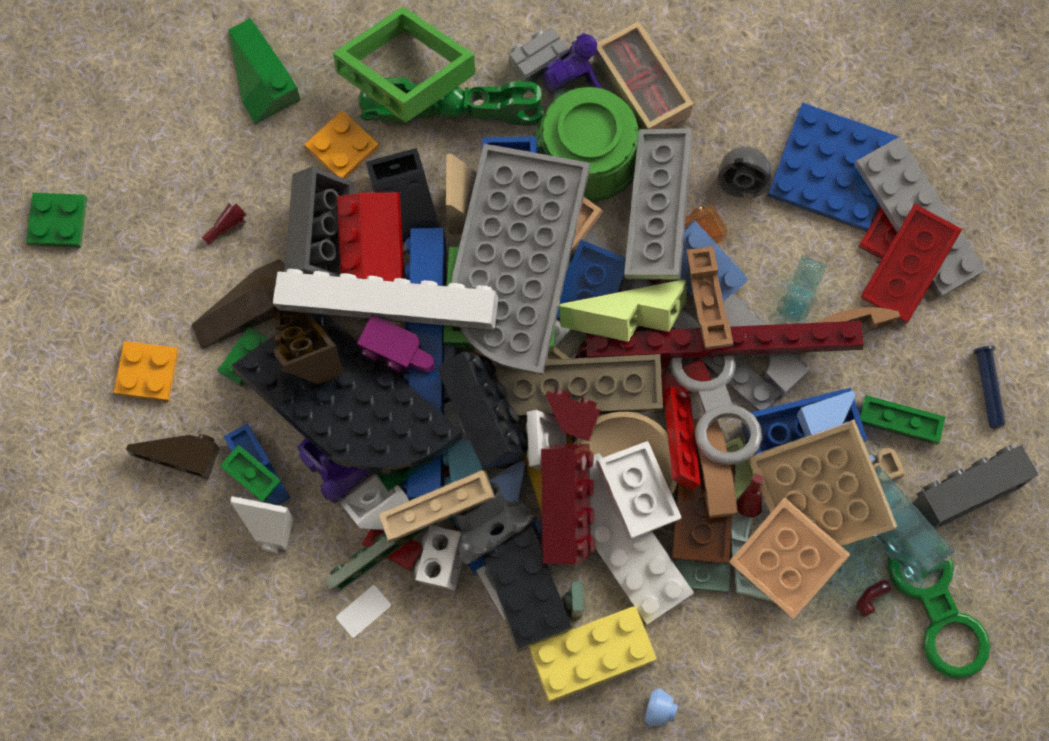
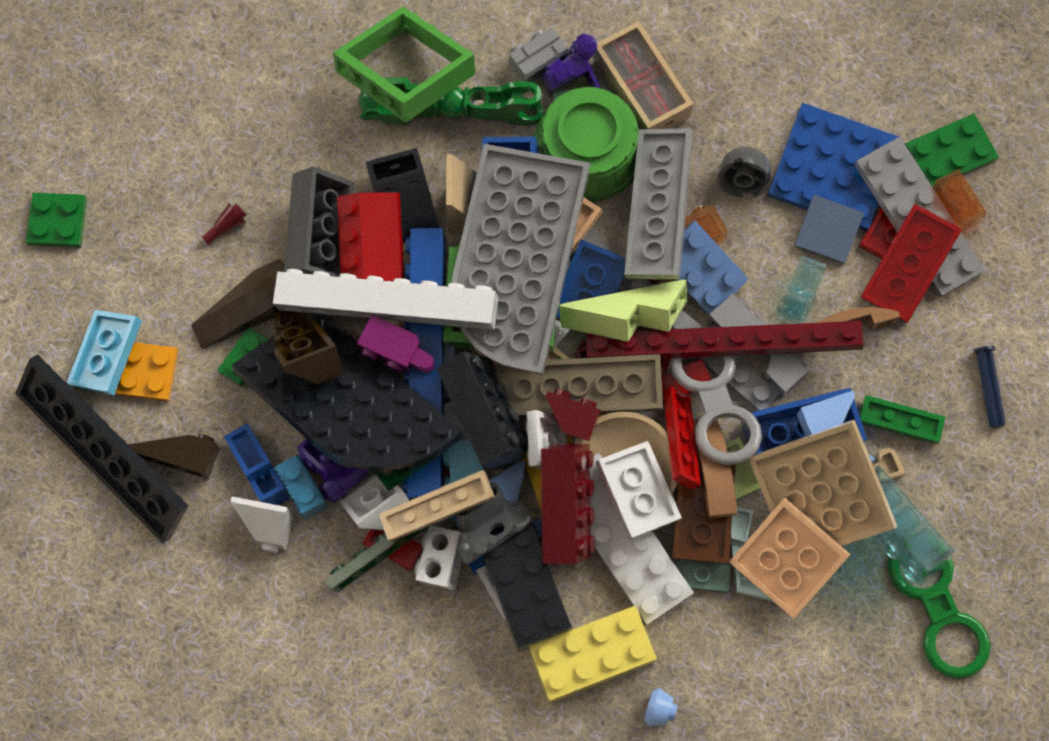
(101, 449): none -> black plate
(104, 352): none -> medium azure plate
(250, 473): green plate -> none
(260, 73): green wedge -> none
(301, 487): none -> dark azure brick
(341, 145): light orange plate -> none
(363, 611): white sticker -> none
(575, 600): sand green plate -> none
(708, 298): medium nougat slope -> none
(750, 501): dark red cone -> none
(829, 228): none -> sand blue tile
(870, 594): dark red arm -> none
(951, 148): none -> green plate
(960, 200): none -> clear orange brick
(976, 486): dark grey brick -> none

